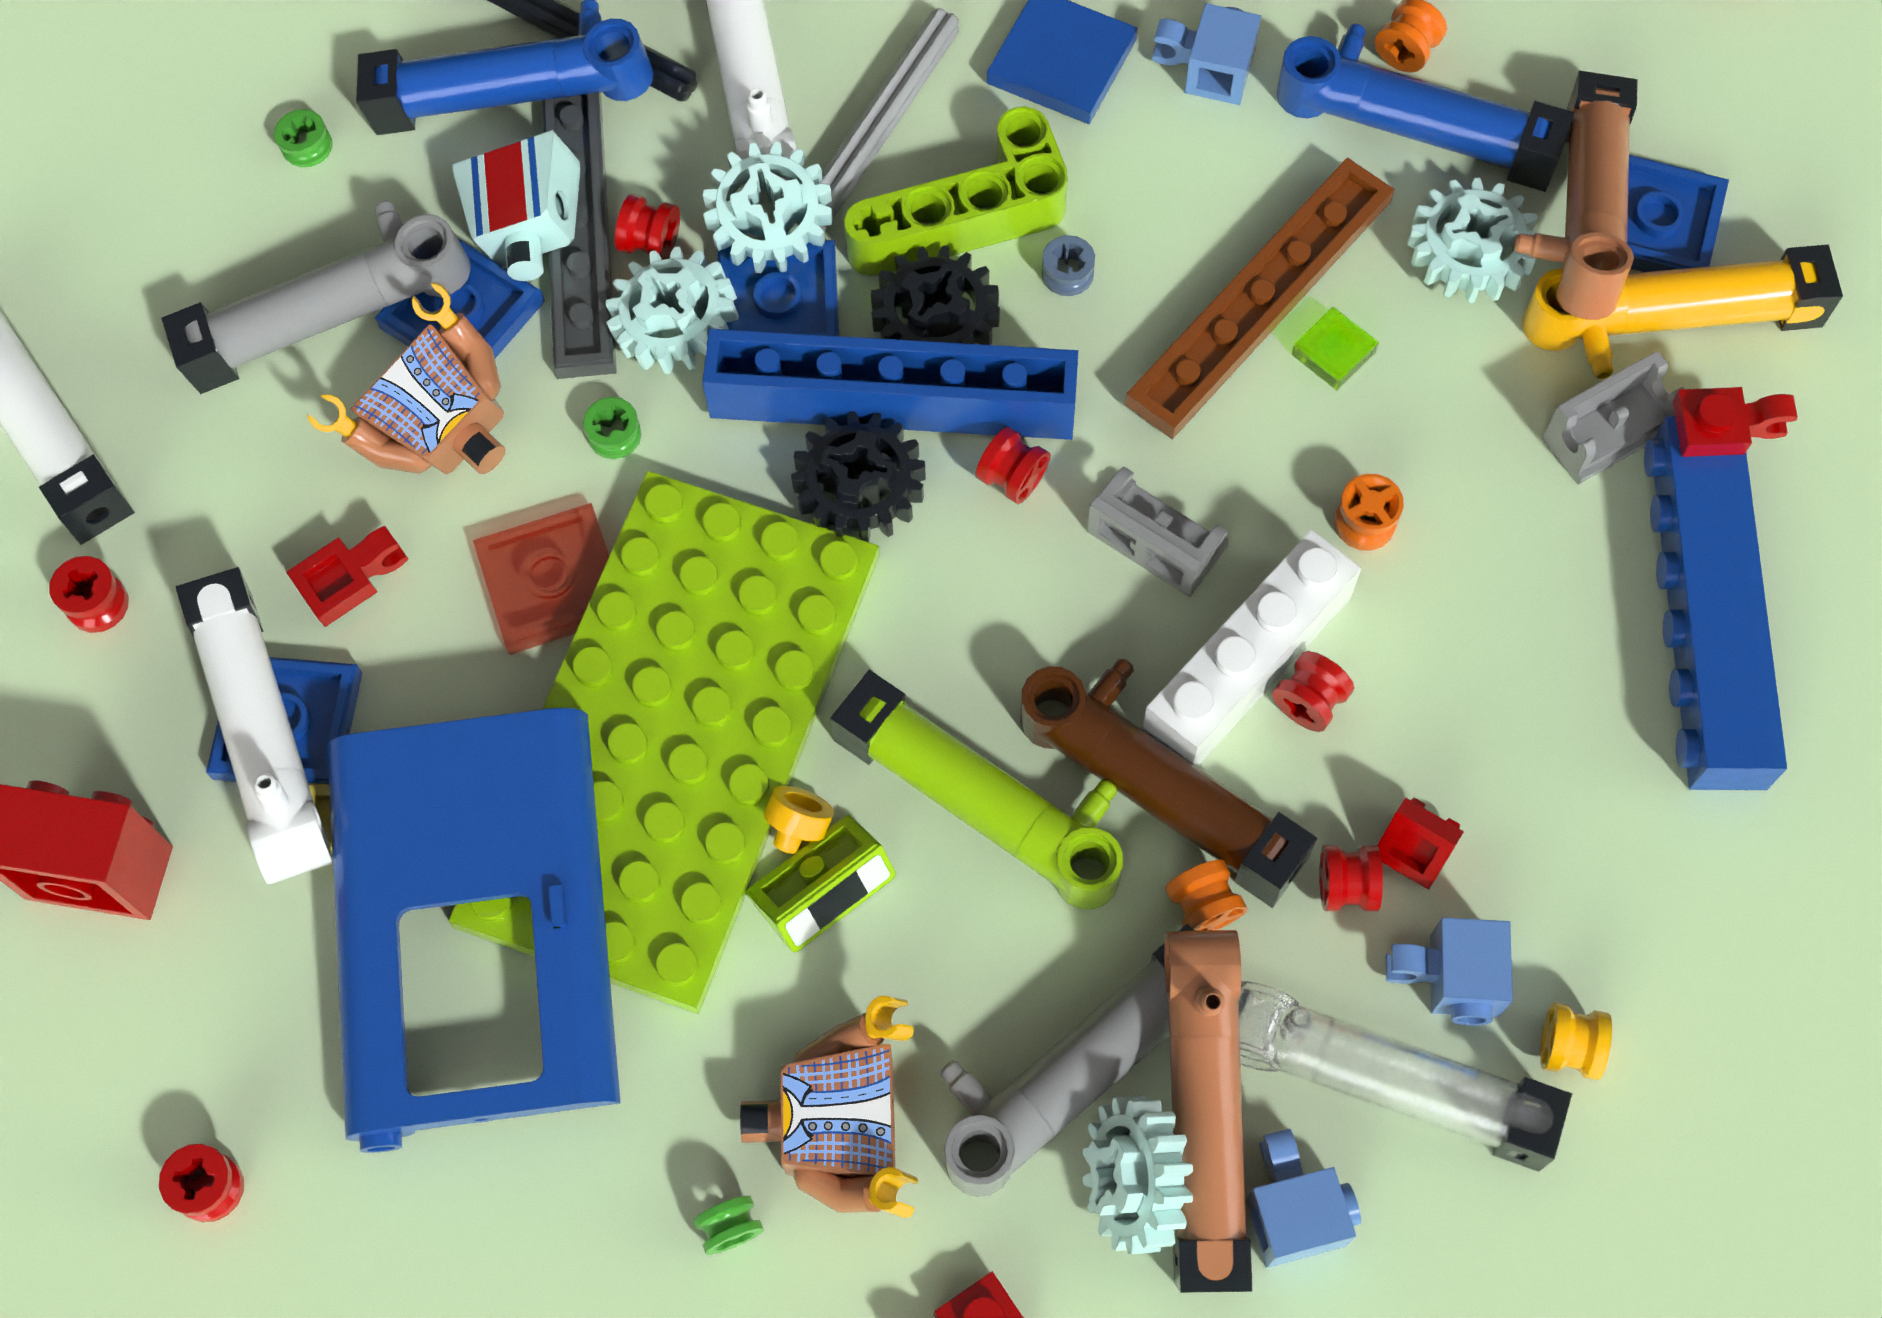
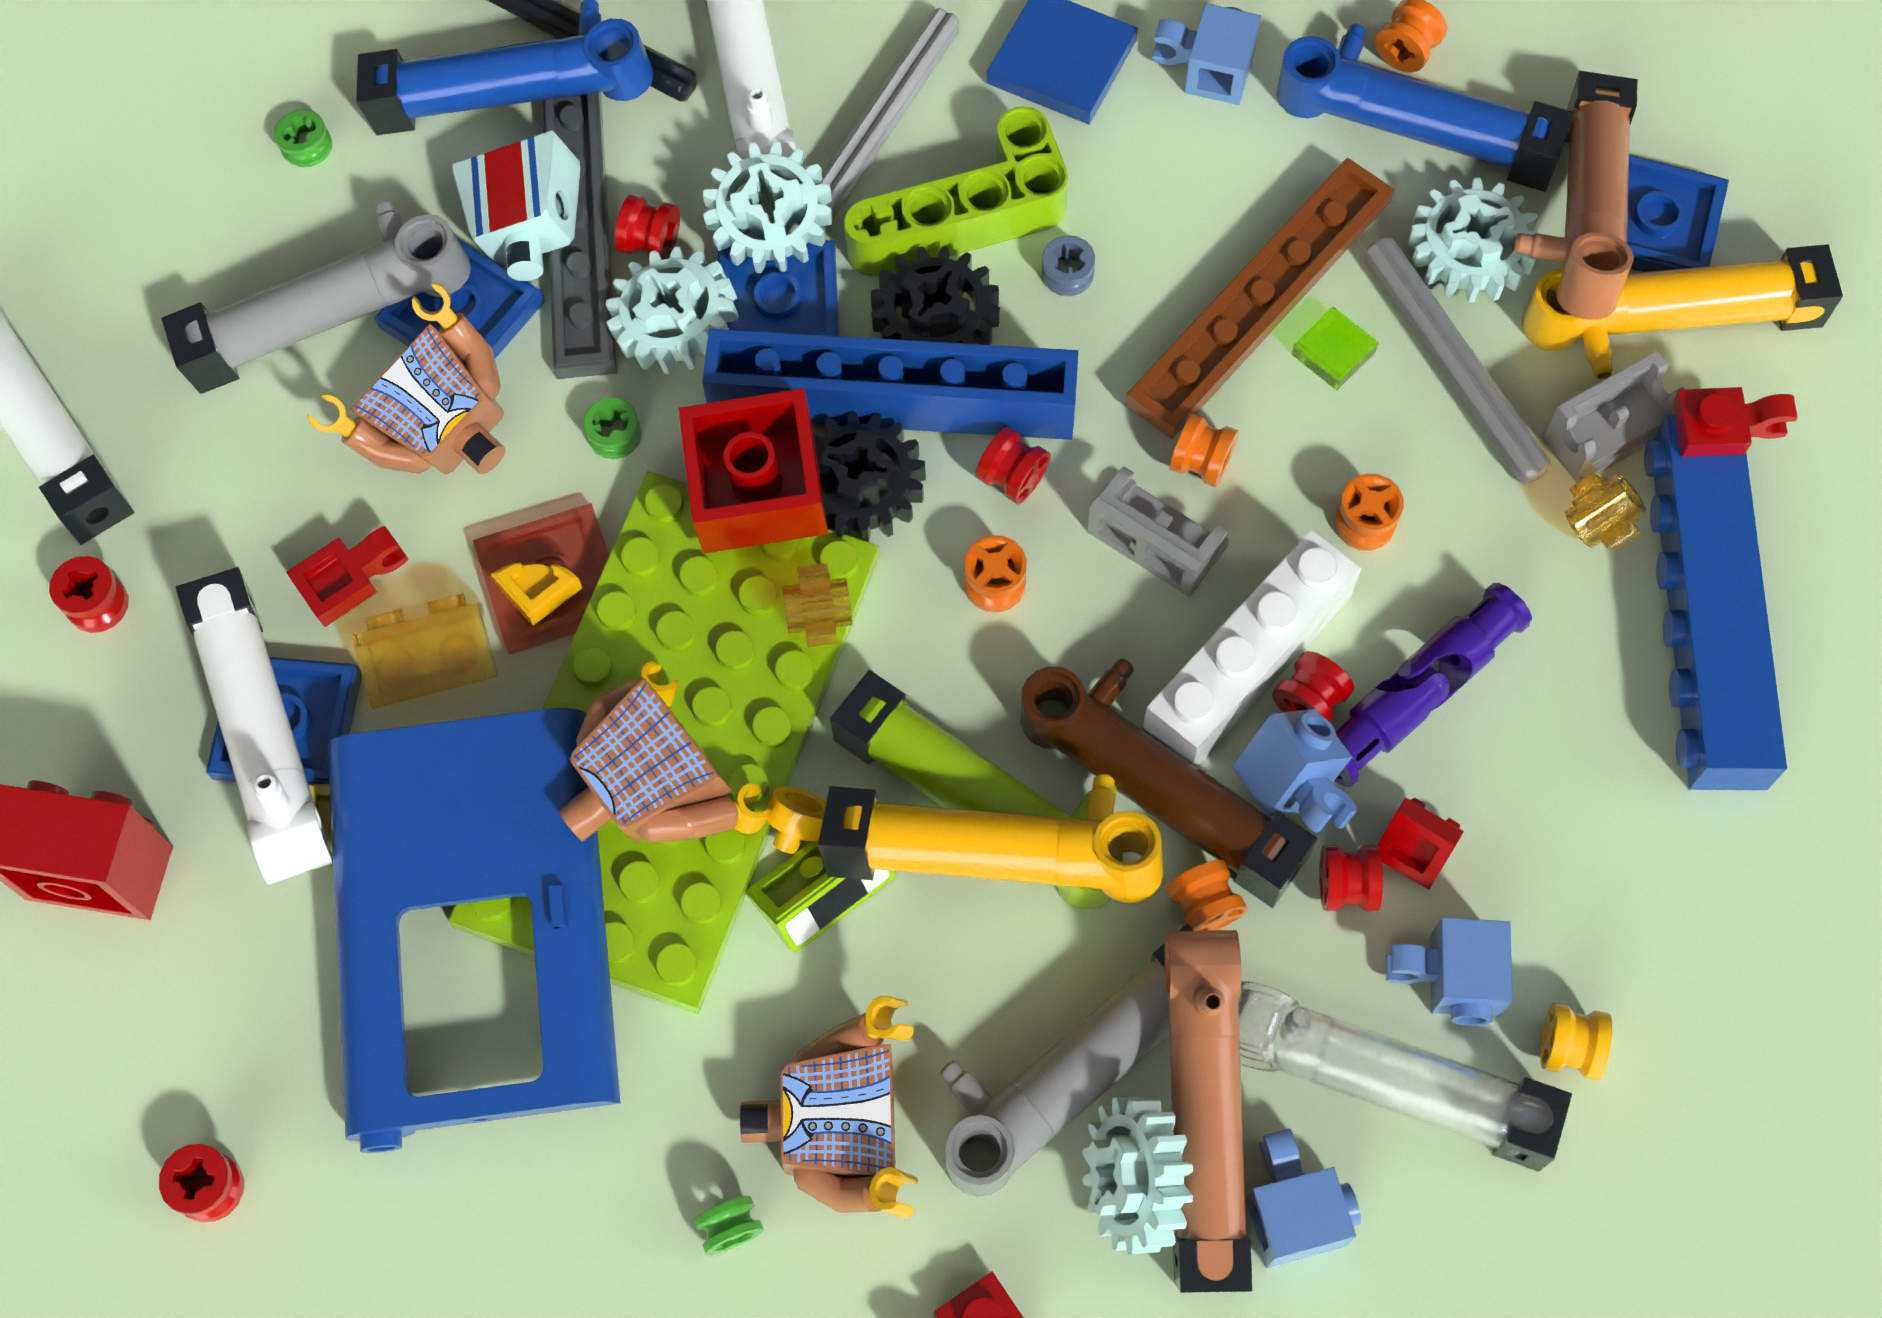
(424, 653): none -> clear yellow bracket
(536, 588): none -> yellow tile
(650, 771): none -> nougat torso
(752, 471): none -> red brick
(817, 605): none -> clear yellow gear
(872, 835): none -> yellow piece
(994, 559): none -> orange wheel
(1203, 449): none -> orange wheel
(1293, 769): none -> medium blue brick
(1417, 688): none -> dark purple piece
(1457, 361): none -> light grey axle
(1605, 511): none -> clear yellow gear

